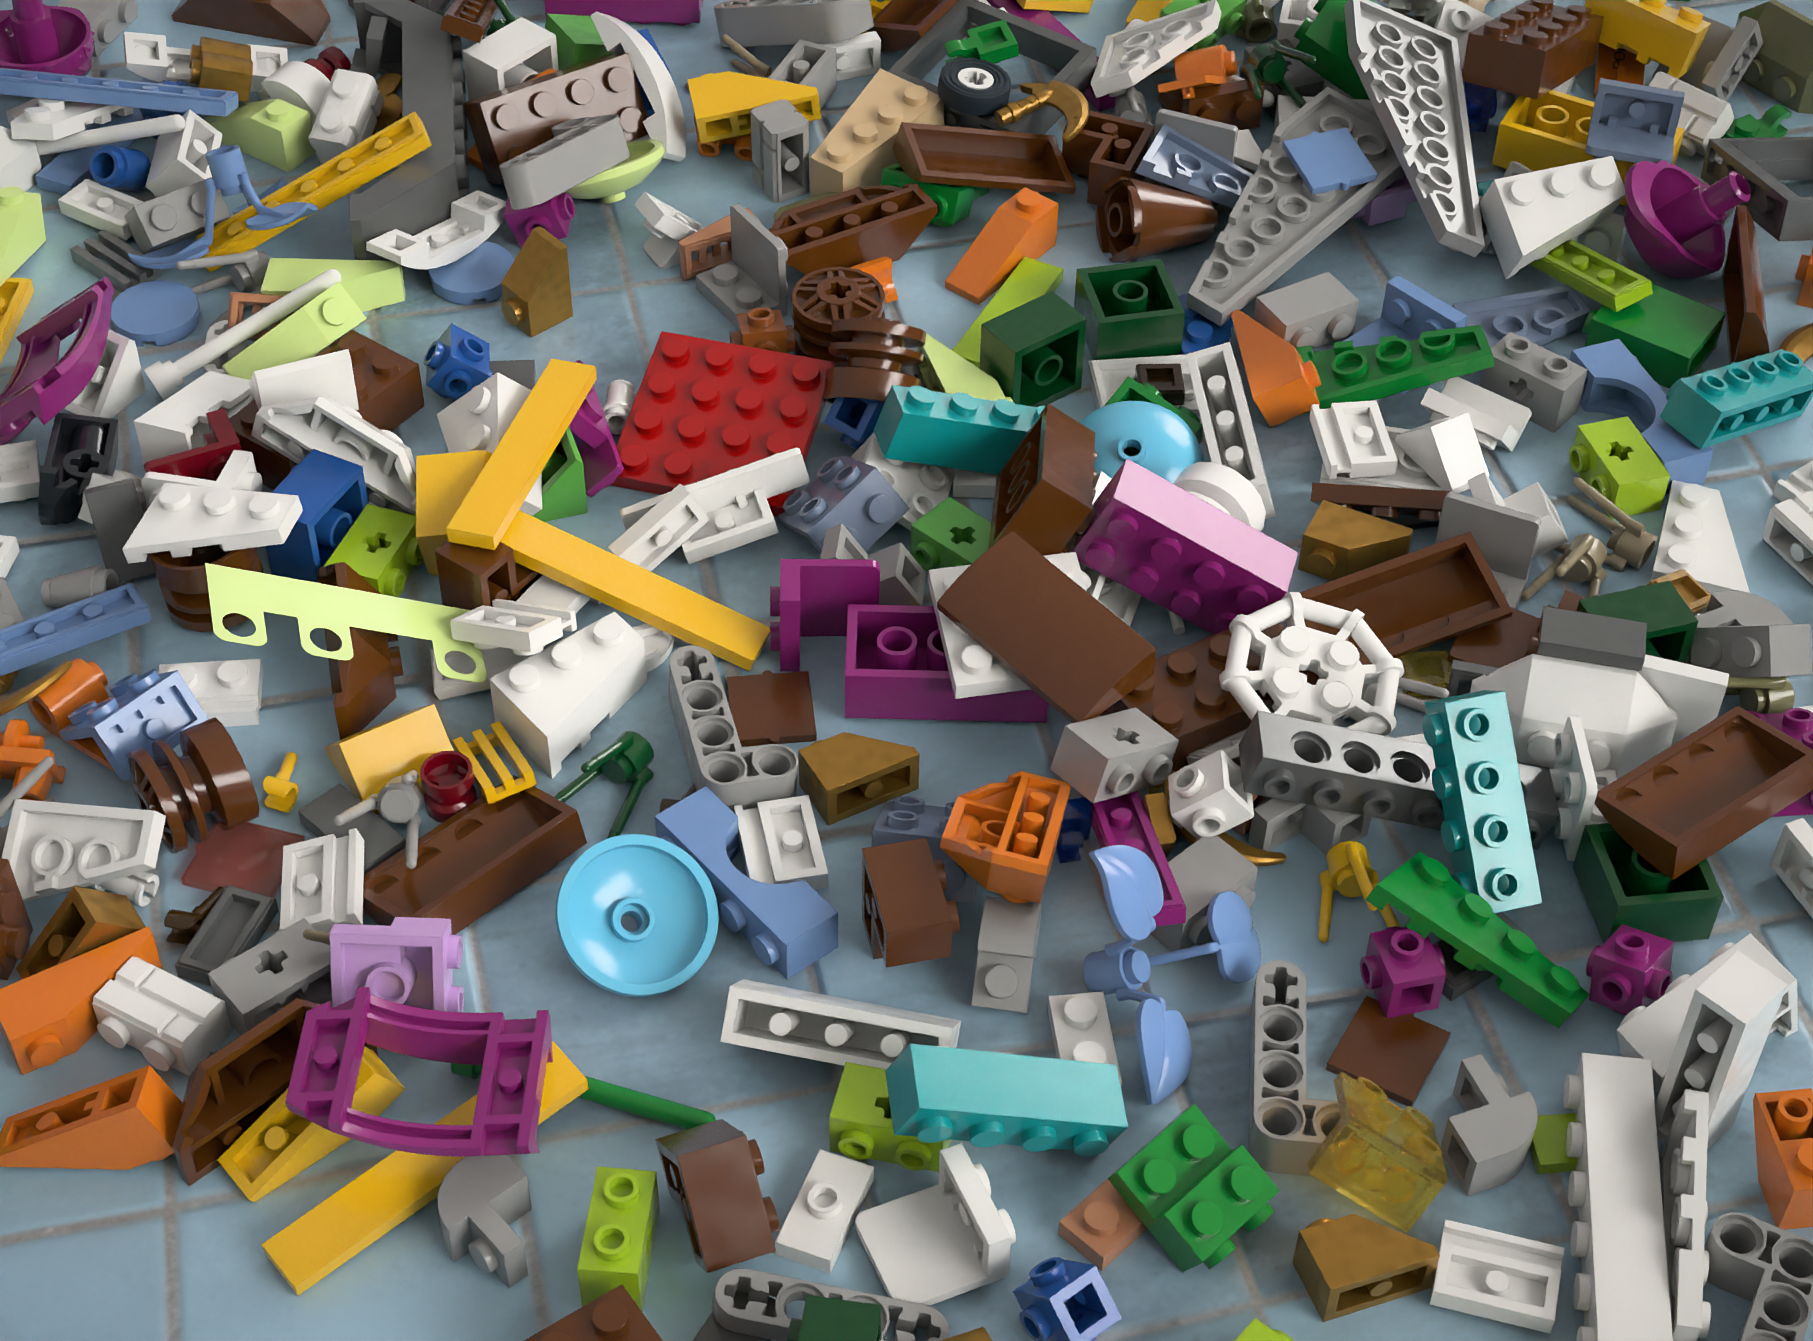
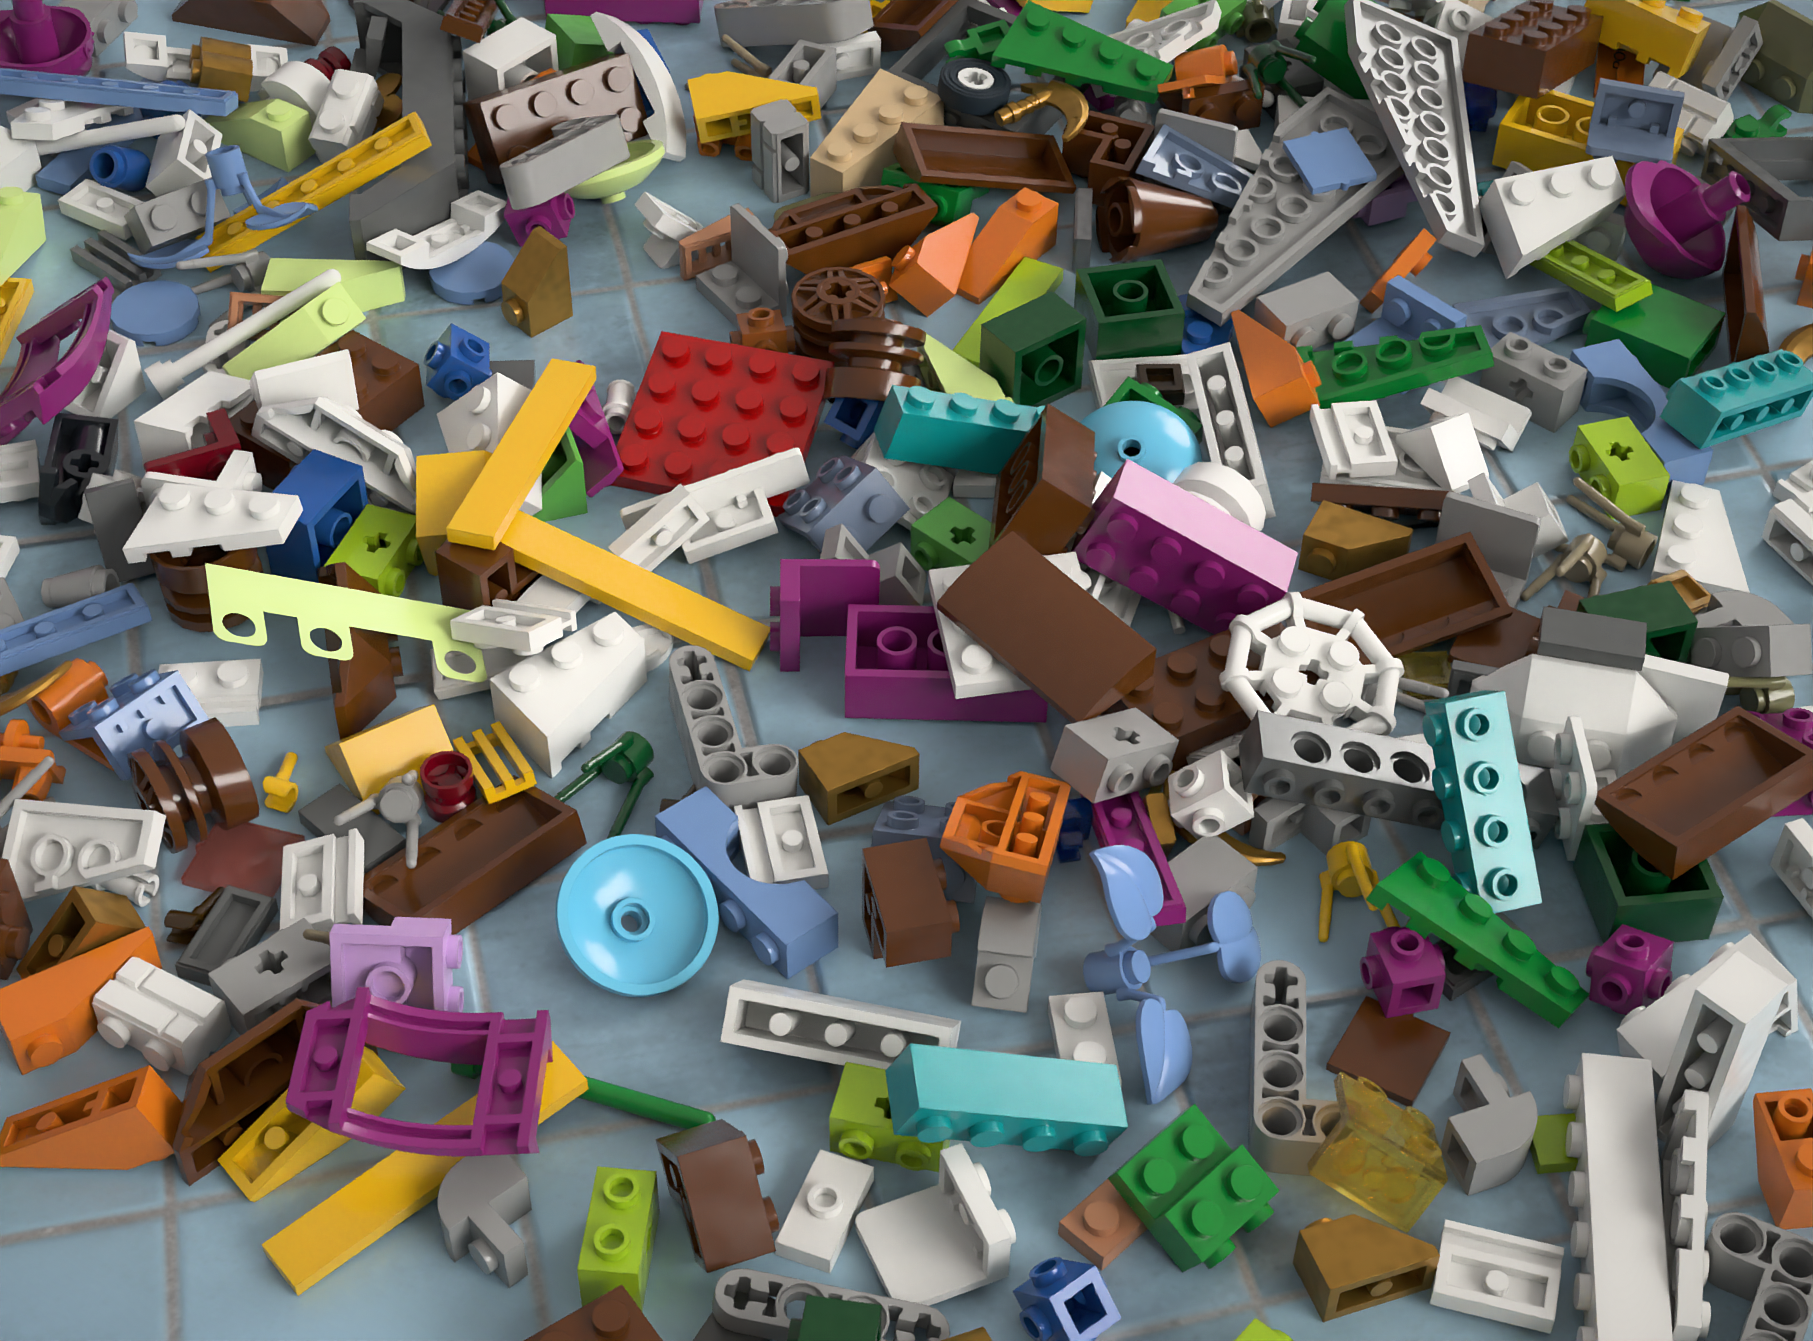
(772, 708): reddish brown piece -> none
(933, 267): none -> orange slope
(1064, 48): none -> green wing
(1082, 229): none -> flat silver tile
(1410, 259): none -> orange wing

